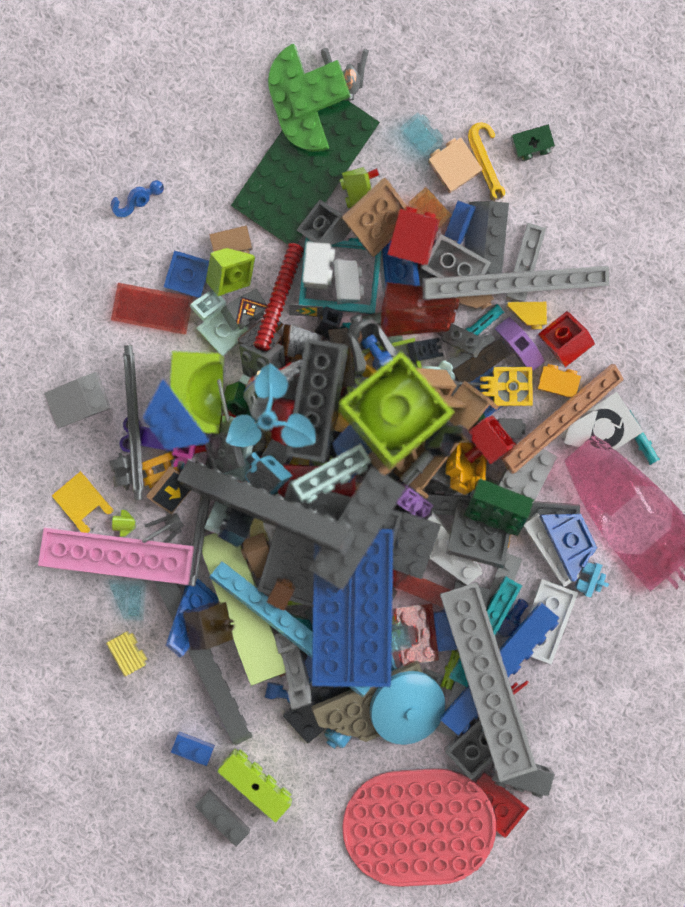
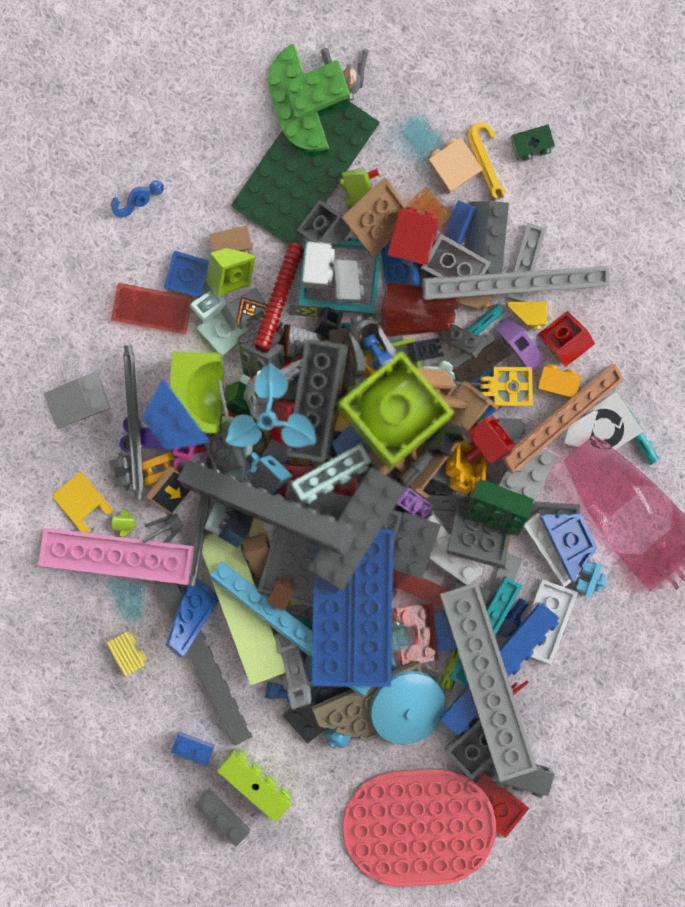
(208, 626): dark brown brick -> none

